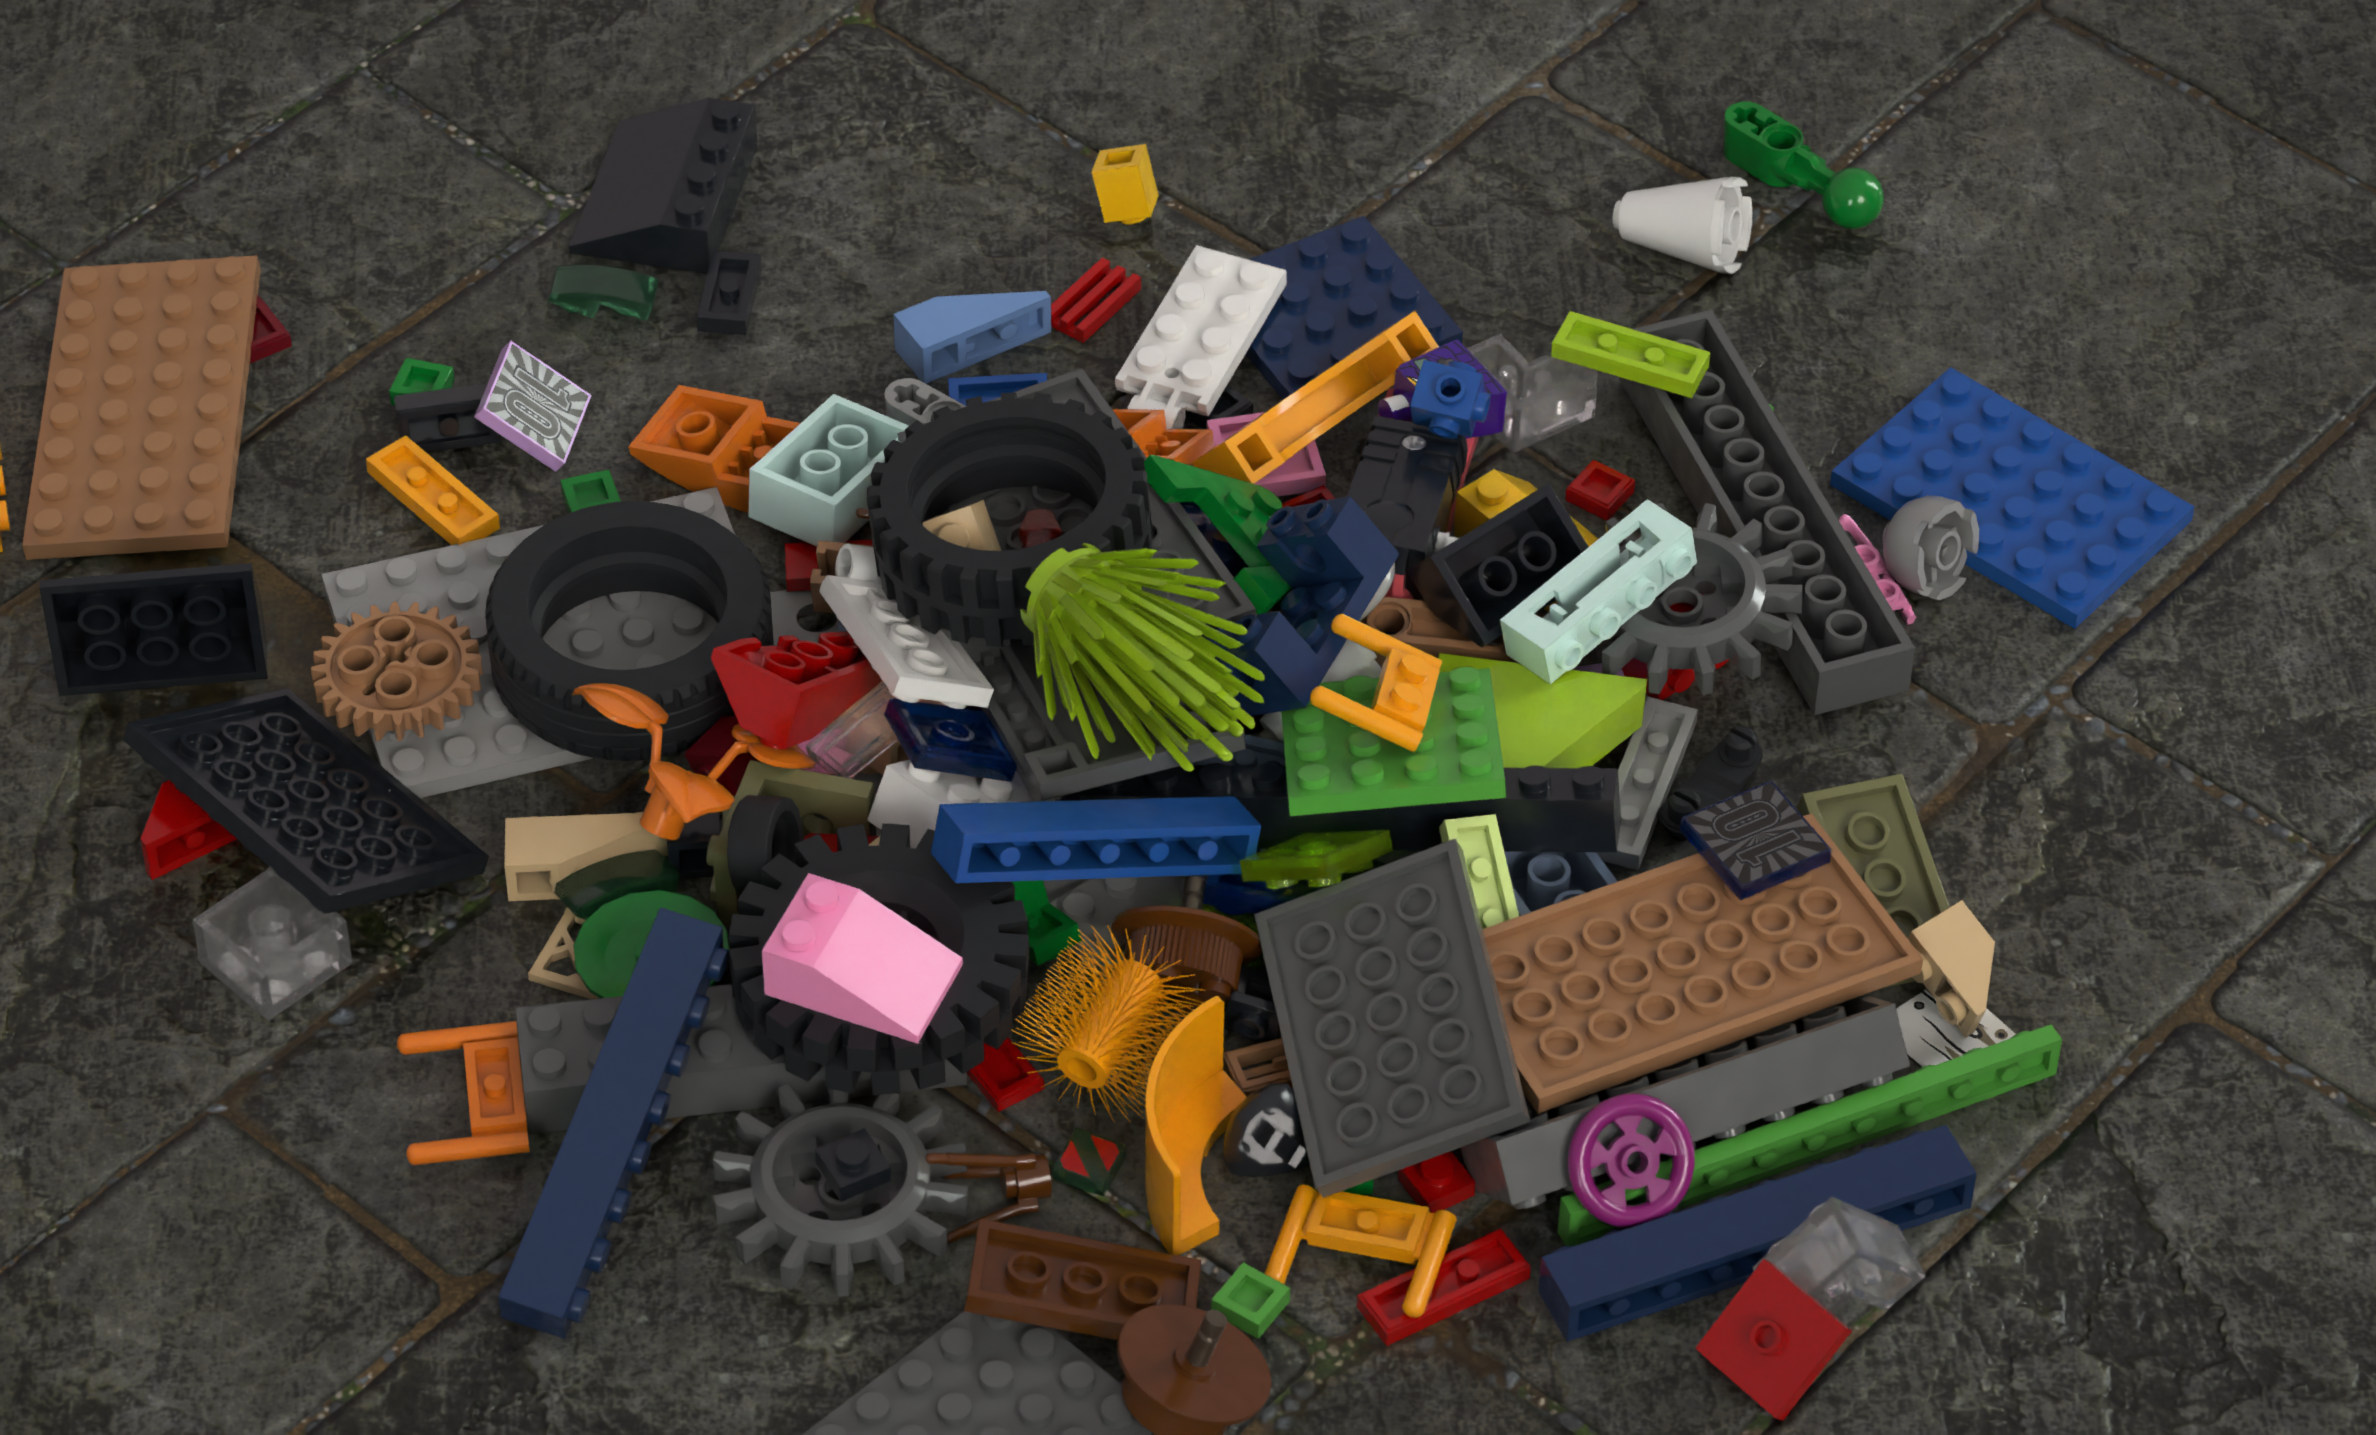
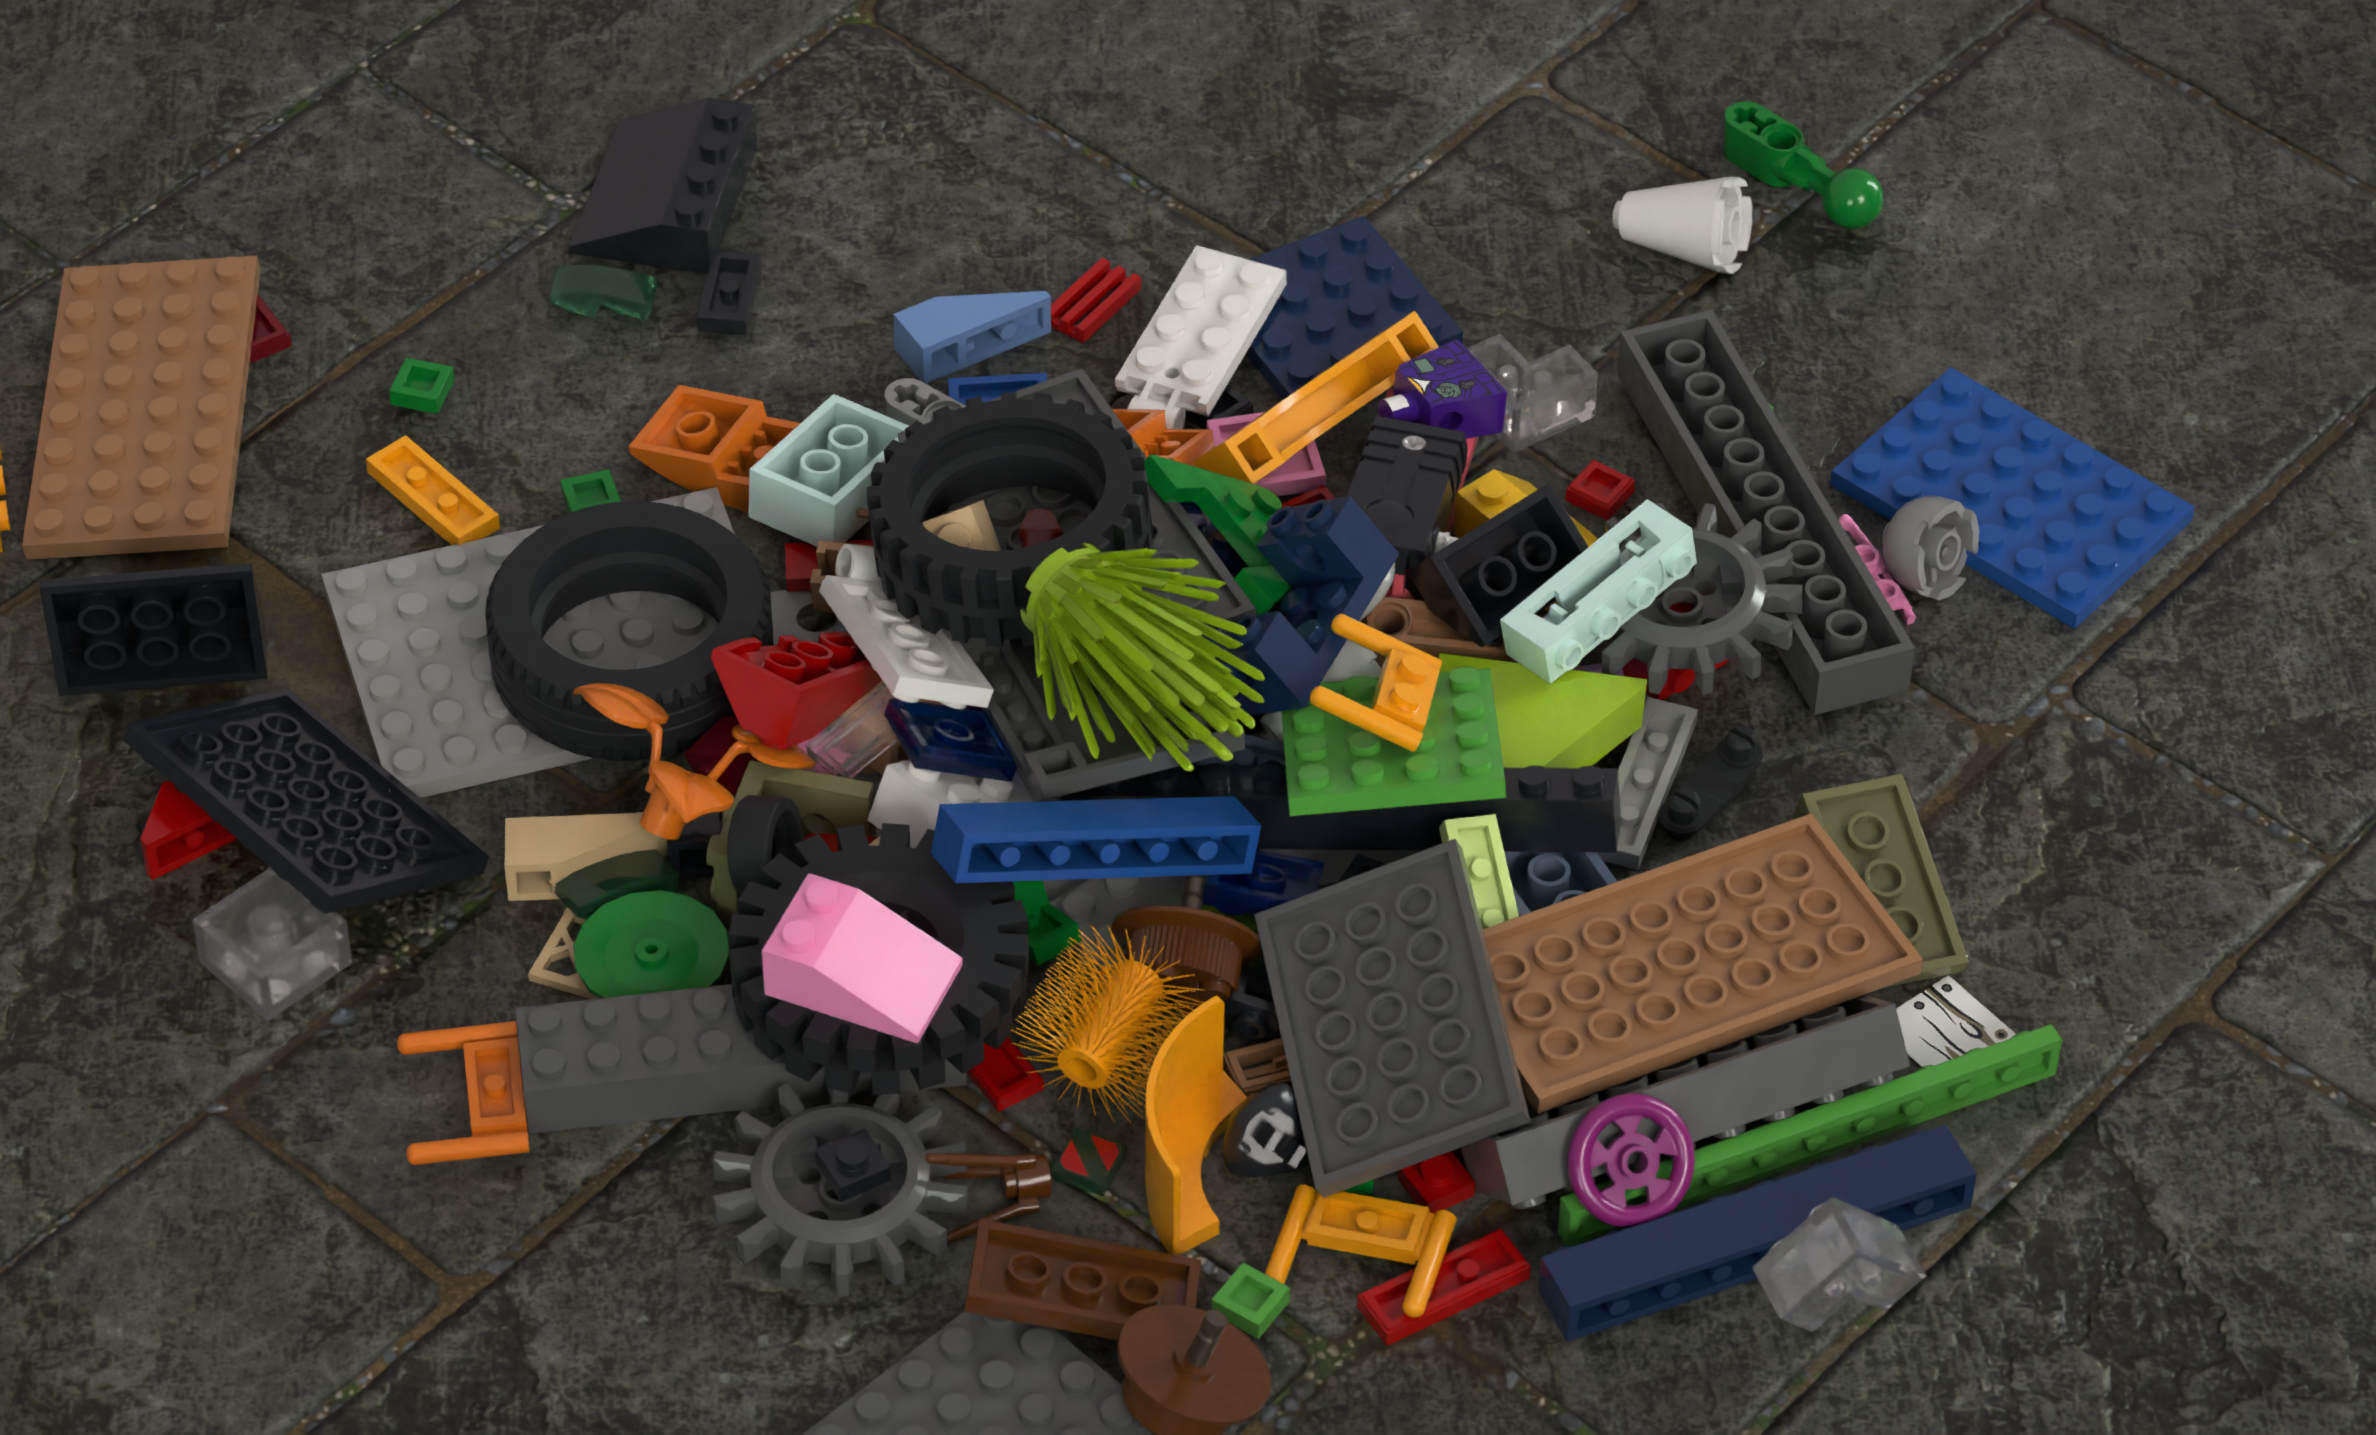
(397, 671): medium nougat gear -> none
(444, 418): black slope -> none
(533, 406): tile -> none
(612, 1124): dark blue brick -> none
(1125, 184): yellow brick -> none
(1316, 858): clear neon green plate -> none
(1449, 399): blue brick -> none
(1630, 354): lime plate -> none
(1755, 840): tile -> none
(1773, 1339): red plate -> none
(1956, 965): tan slope -> none

